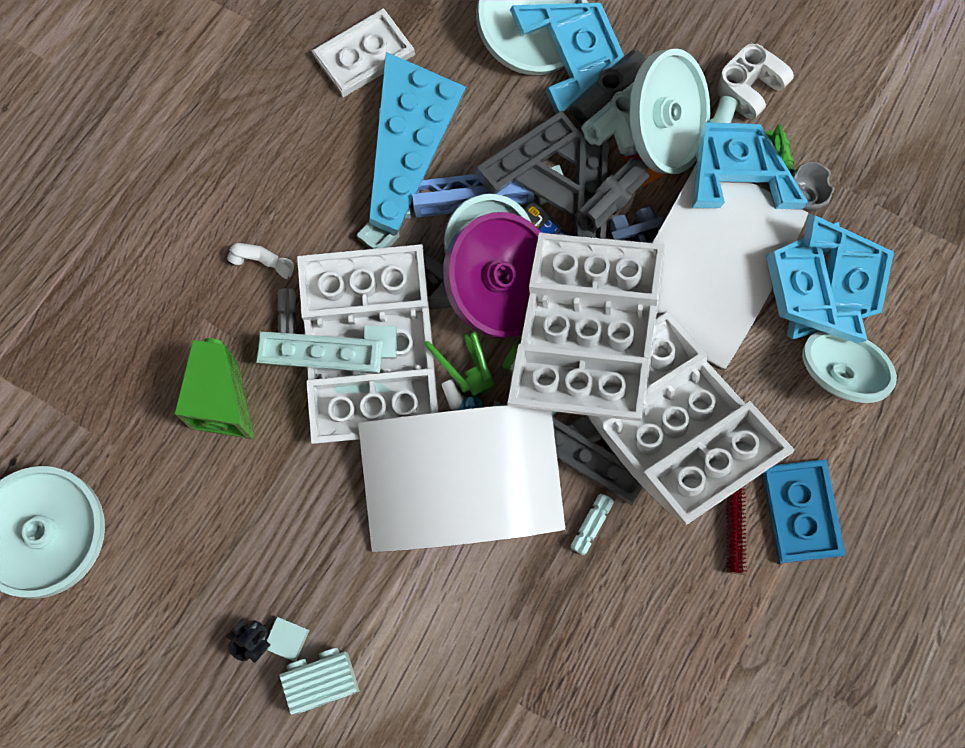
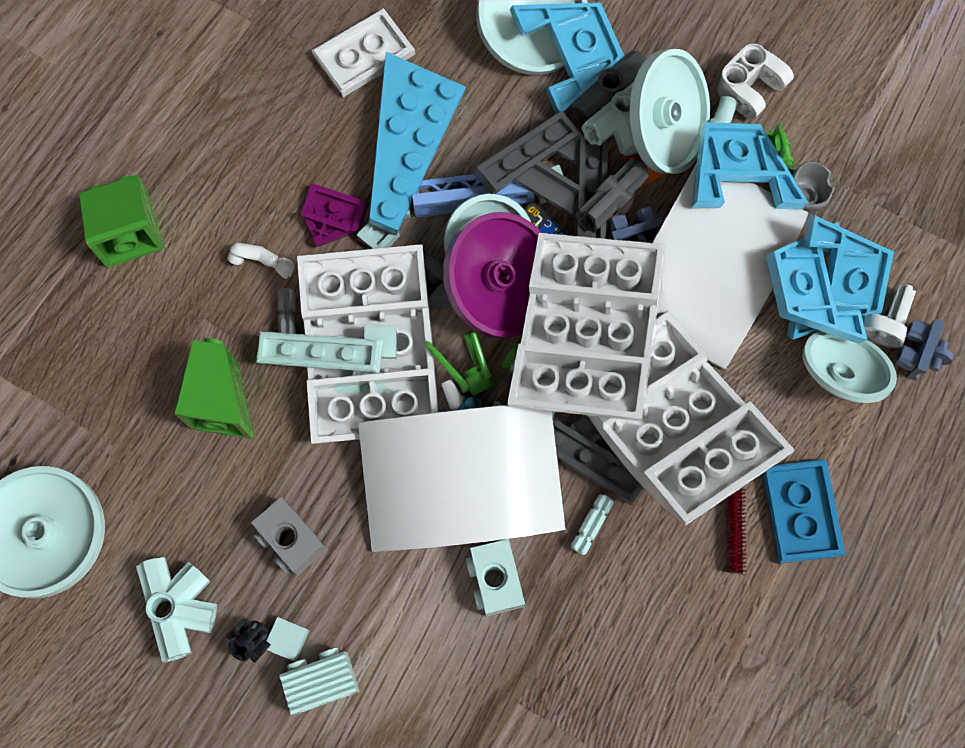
(120, 221): none -> bright green slope
(185, 611): none -> light aqua piece
(282, 518): none -> light grey brick
(332, 214): none -> magenta slope
(495, 557): none -> light aqua brick
(891, 330): none -> white piece
(918, 360): none -> sand blue hips

